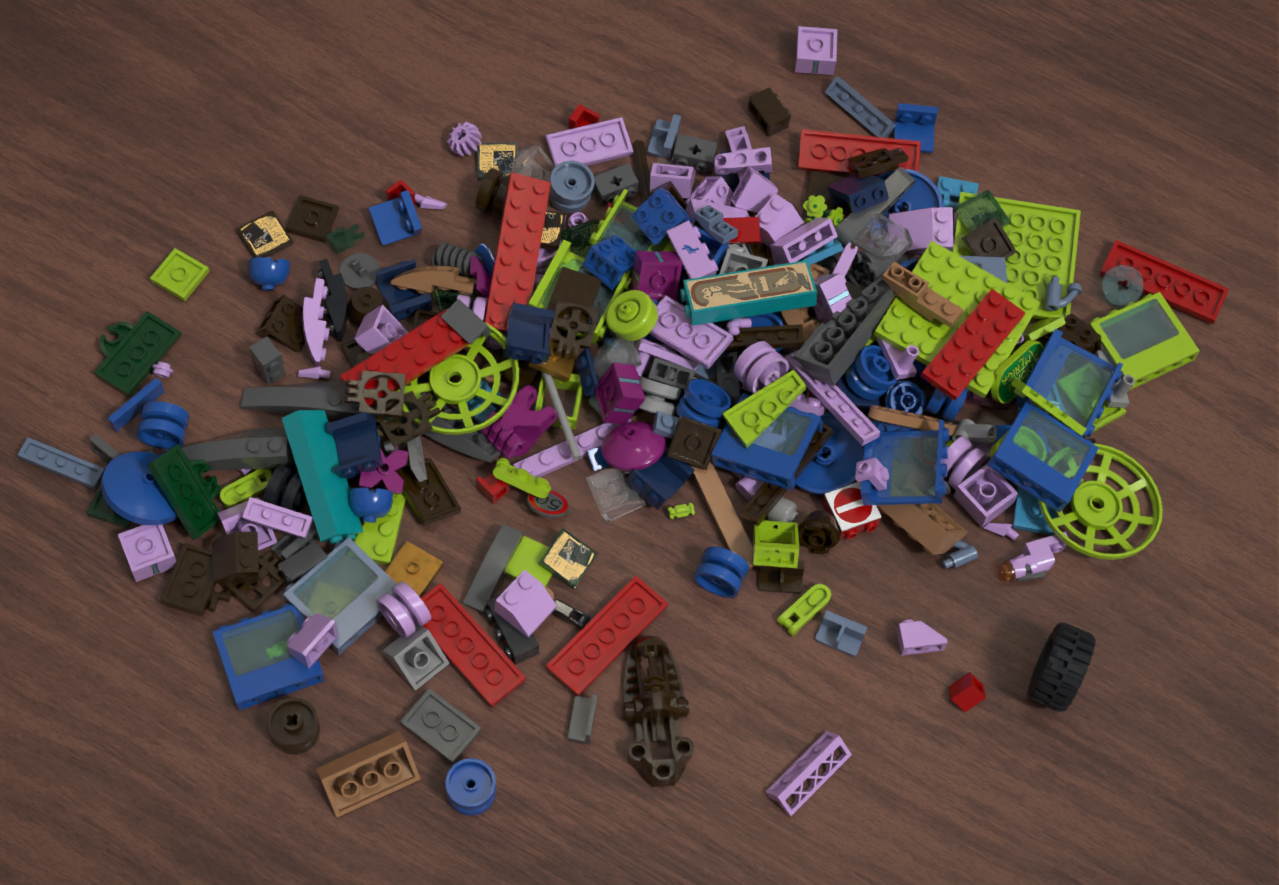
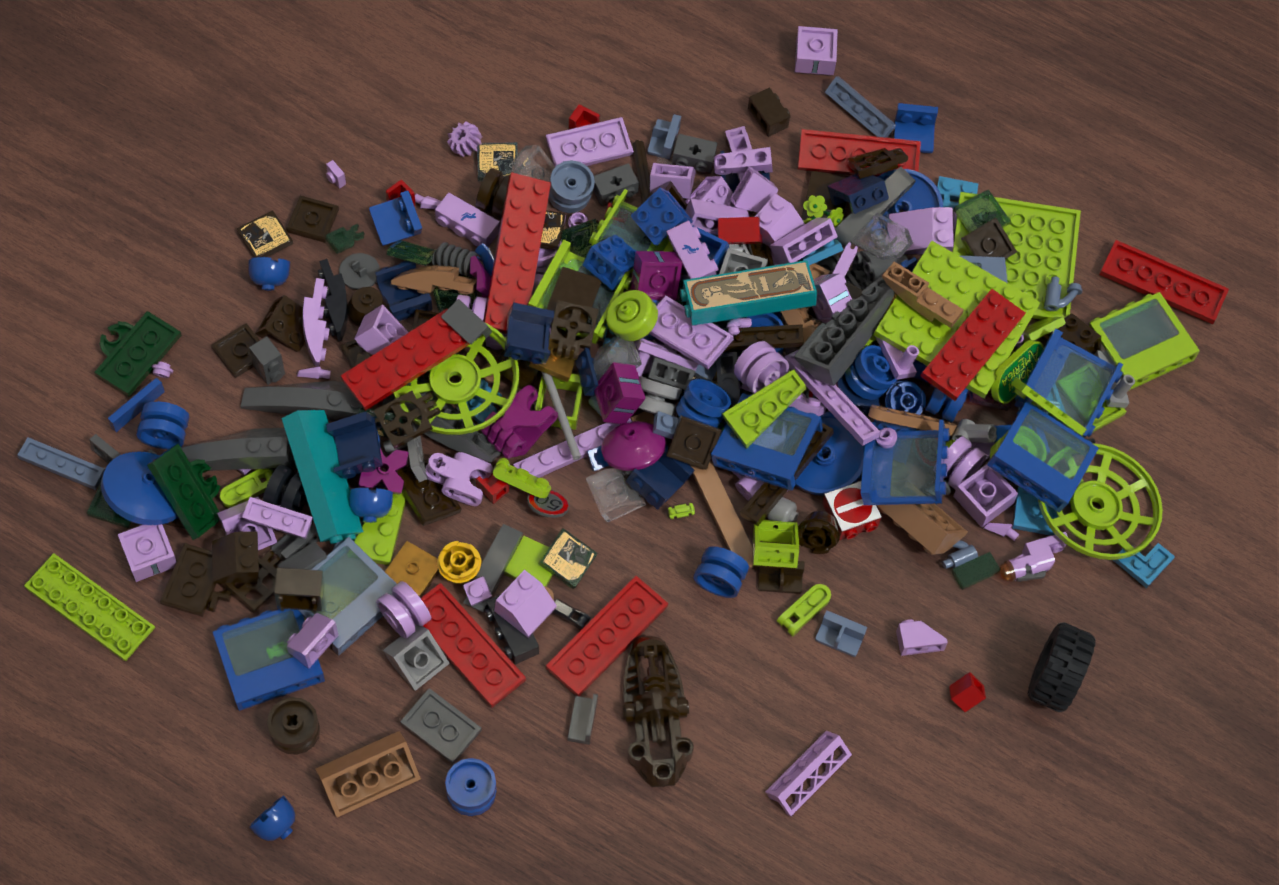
(89, 607): none -> lime plate
(179, 274): lime plate -> none
(235, 350): none -> dark brown tile
(275, 821): none -> blue cylinder
(299, 589): none -> dark brown container
(335, 174): none -> lavender plate
(360, 393): dark brown piece -> none
(411, 252): none -> clear green tile
(455, 476): none -> lavender piece
(459, 562): none -> yellow cone
(467, 220): none -> lavender brick
(477, 591): none -> lavender plate
(713, 223): sand blue slope -> none
(872, 471): lavender bracket -> none
(887, 442): none -> lavender plate
(976, 570): none -> clear green tile
(1122, 273): clear light blue plate -> none
(1146, 568): none -> dark azure plate

